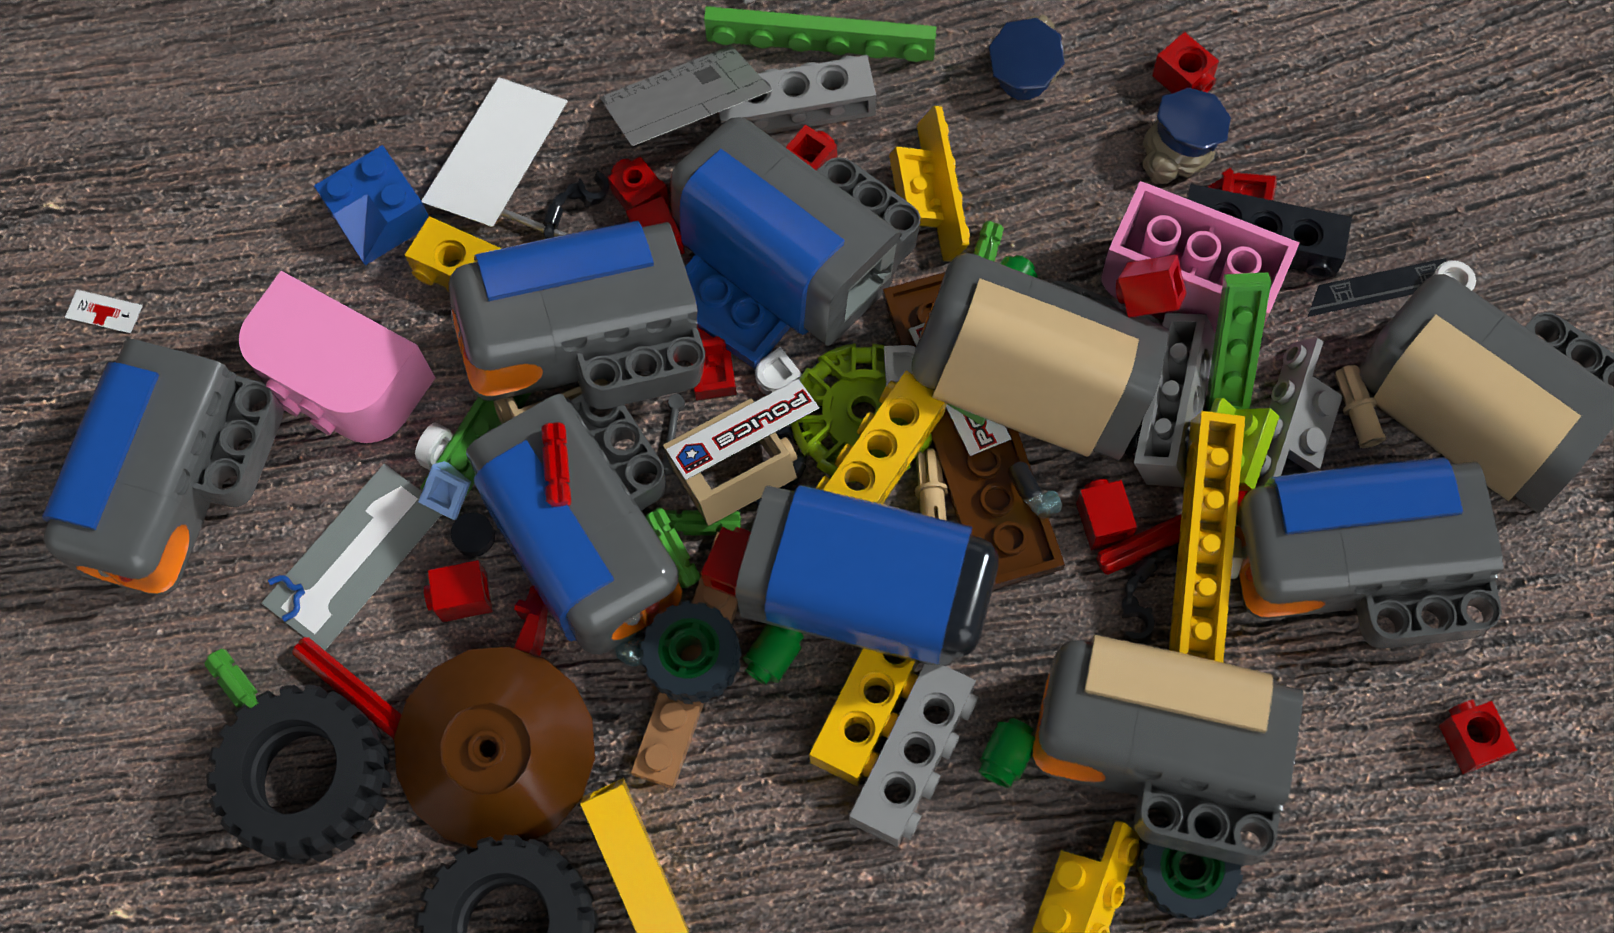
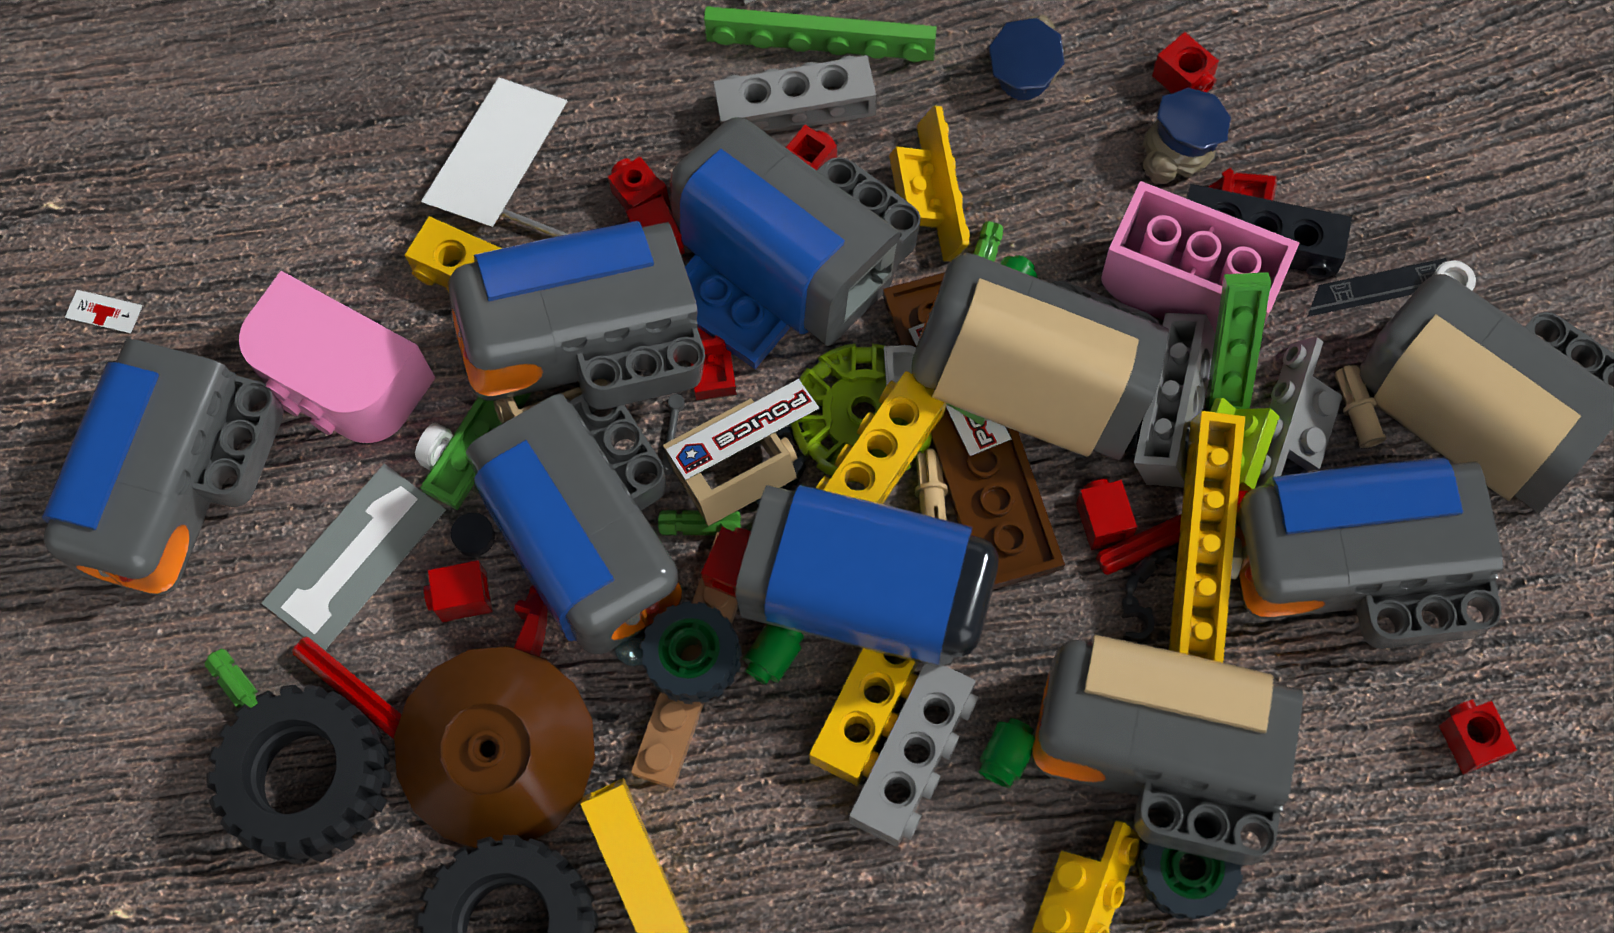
(300, 592): blue piece -> none
(373, 204): blue slope -> none
(445, 490): light blue slope -> none
(556, 464): red axle -> none
(573, 191): black piece -> none
(670, 539): bright green axle -> none
(684, 94): light grey sticker -> none
(775, 371): white tile -> none
(1030, 492): arm -> none
(1151, 286): red brick -> none

